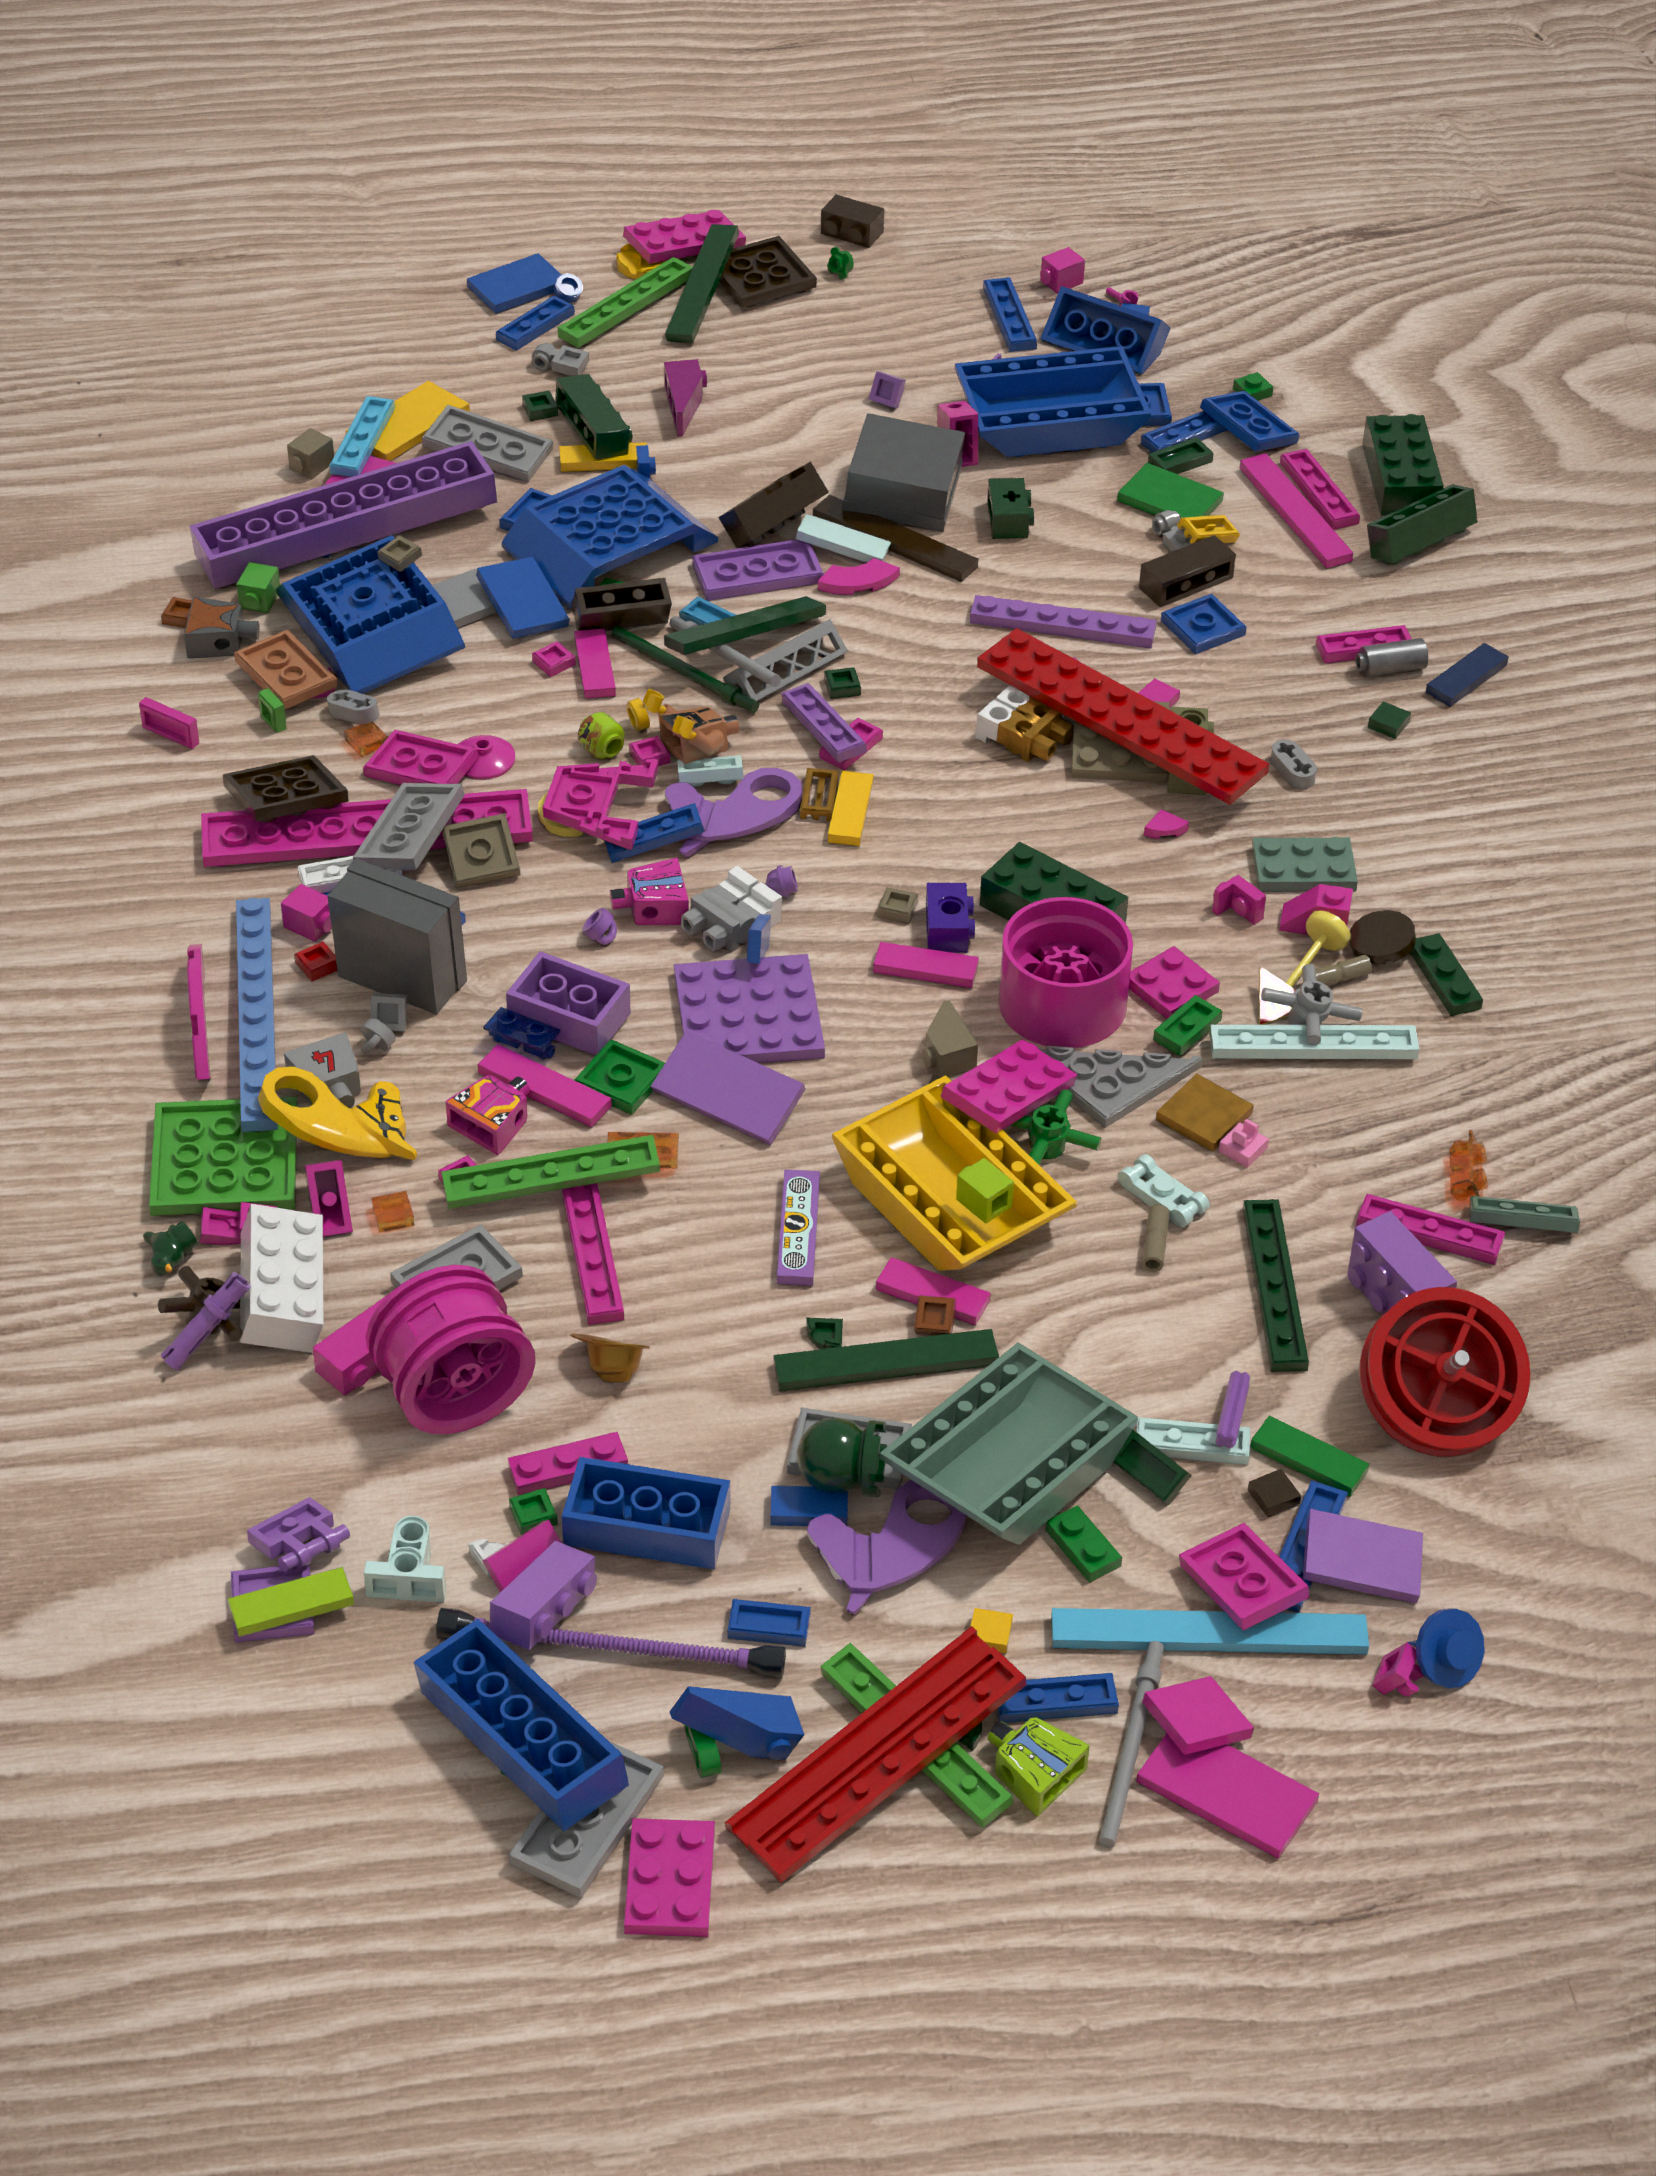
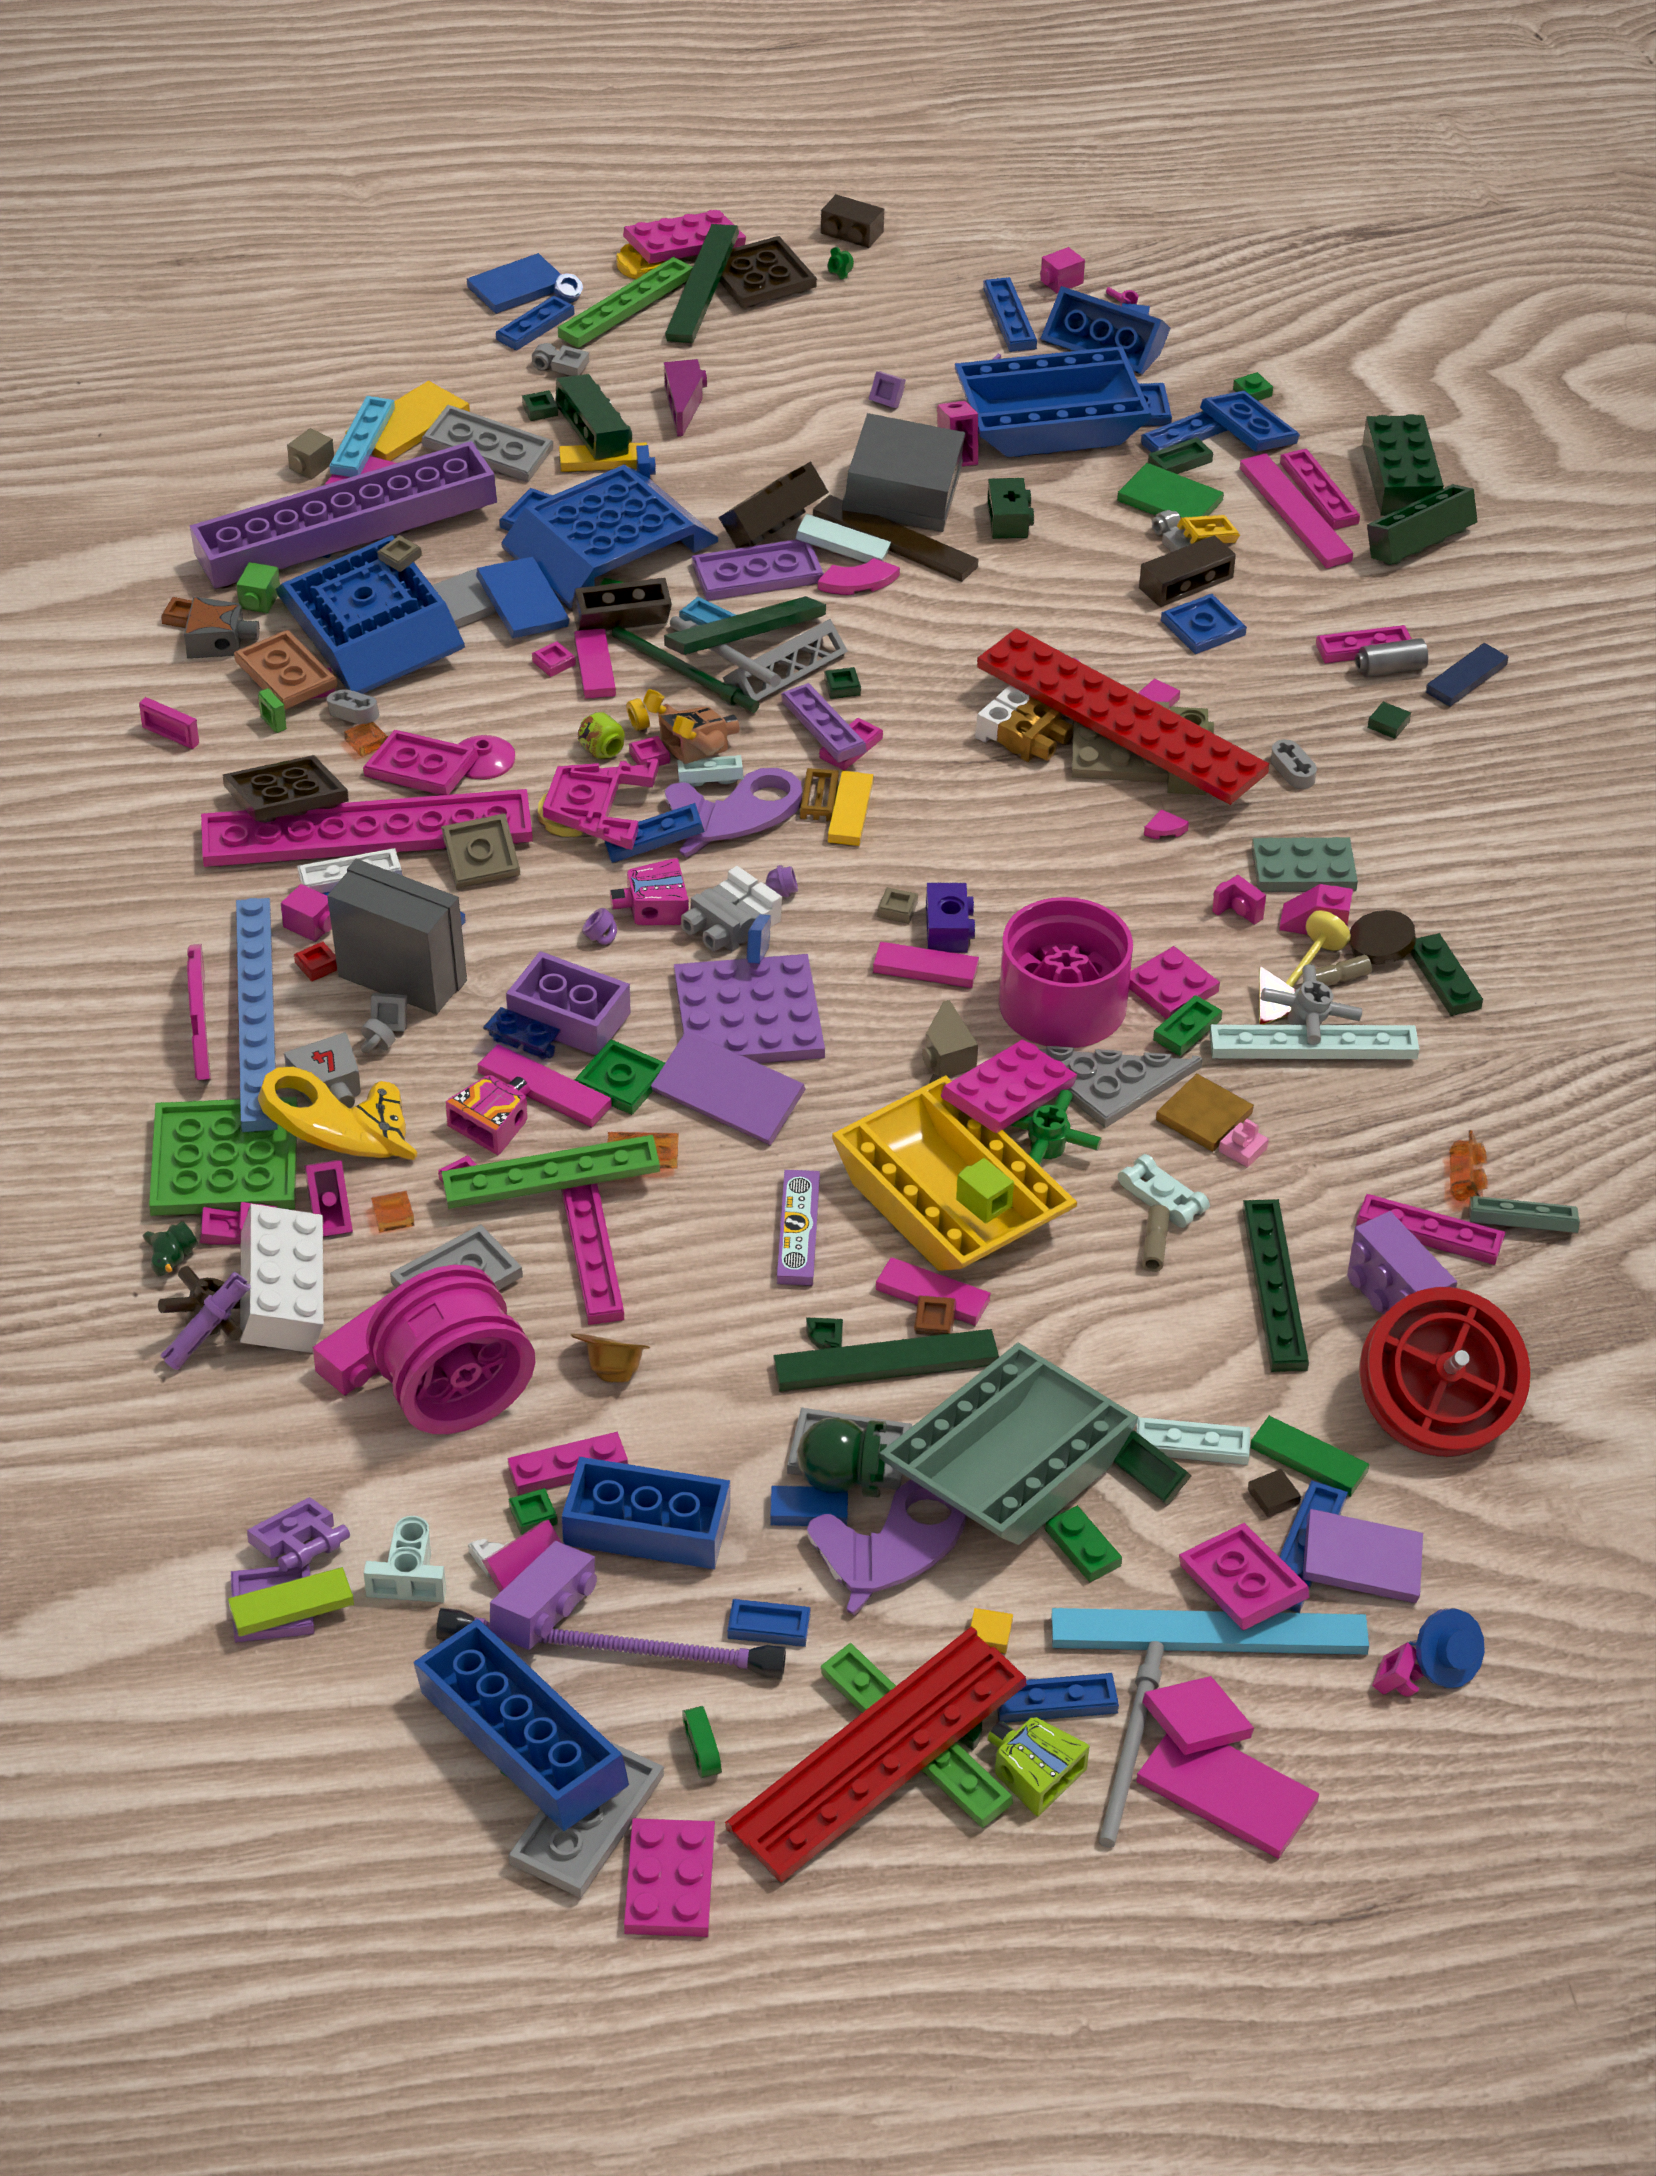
(410, 825): light grey plate -> none
(743, 1720): blue slope -> none
(1031, 876): dark green brick -> none
(1063, 621): medium lavender plate -> none
(1232, 1409): medium lavender axle -> none

